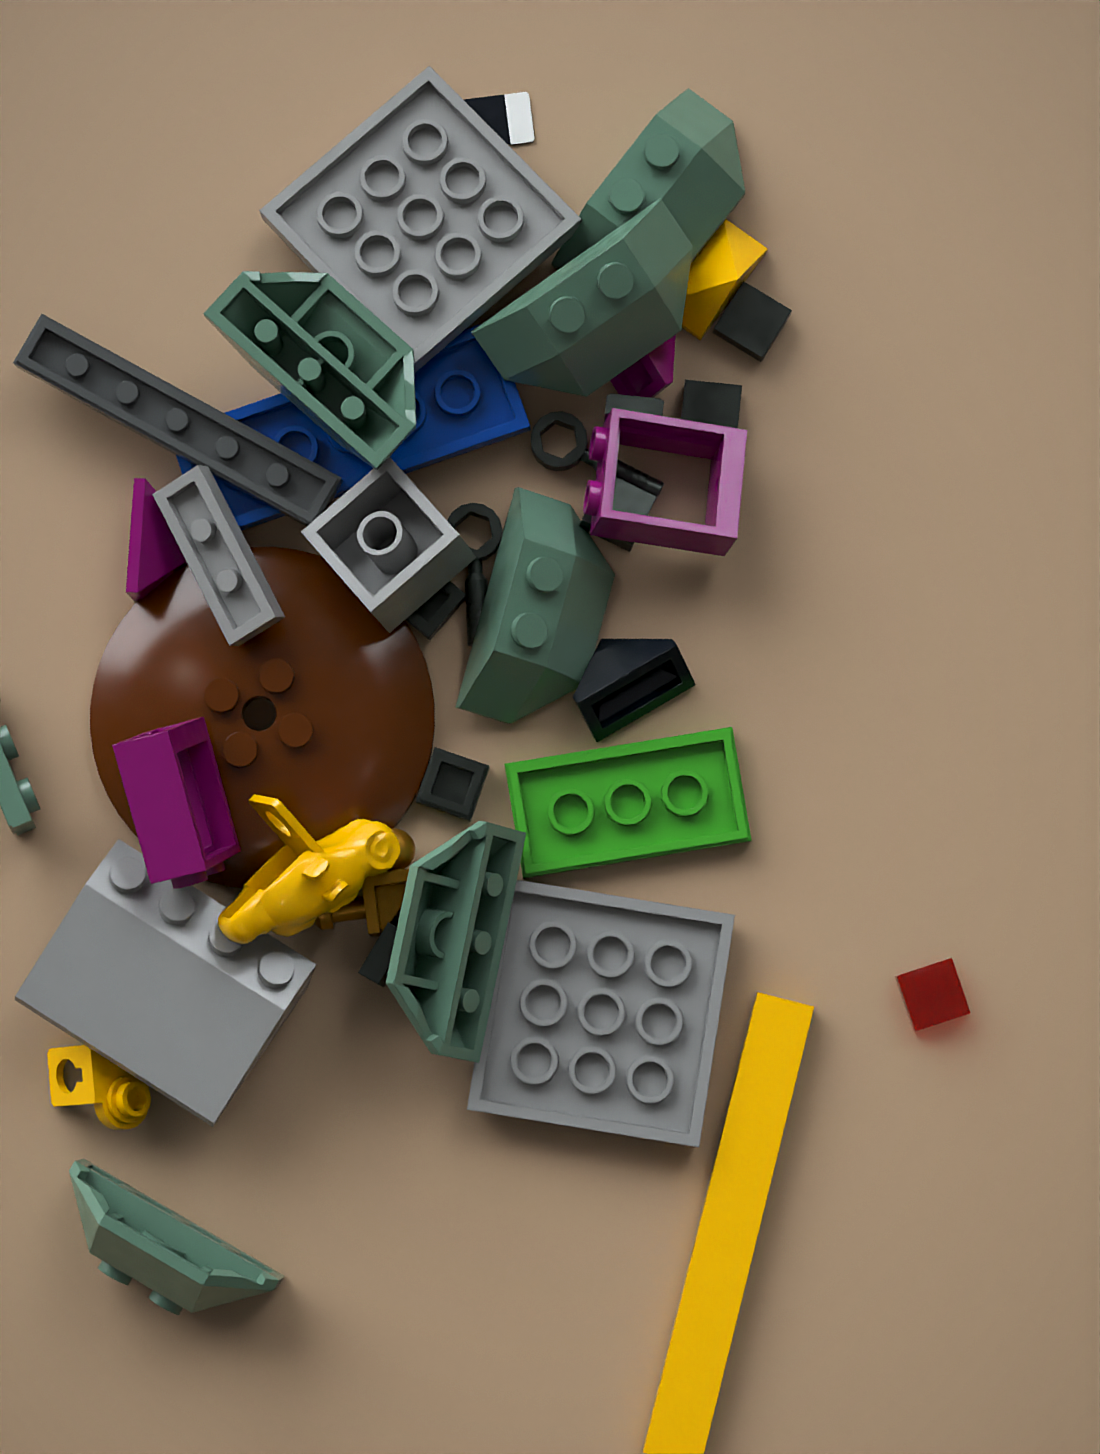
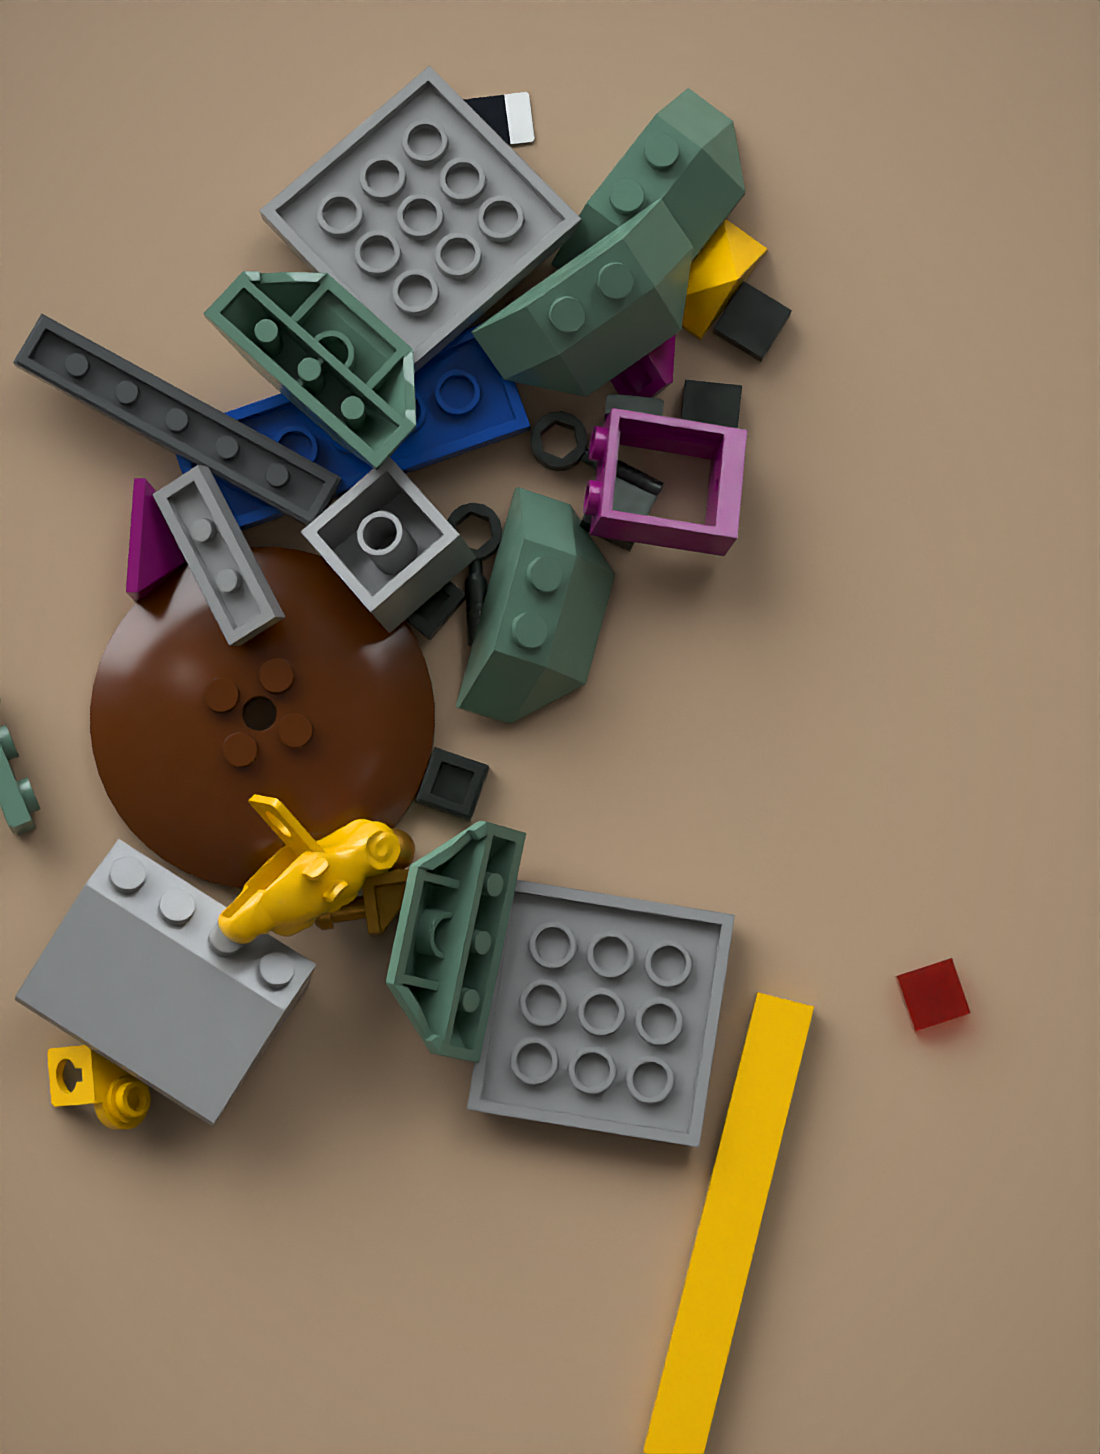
(162, 1248): sand green wedge -> none
(177, 802): magenta window -> none
(378, 960): pearl dark grey tile -> none
(628, 802): bright green tile -> none
(629, 681): black slope -> none

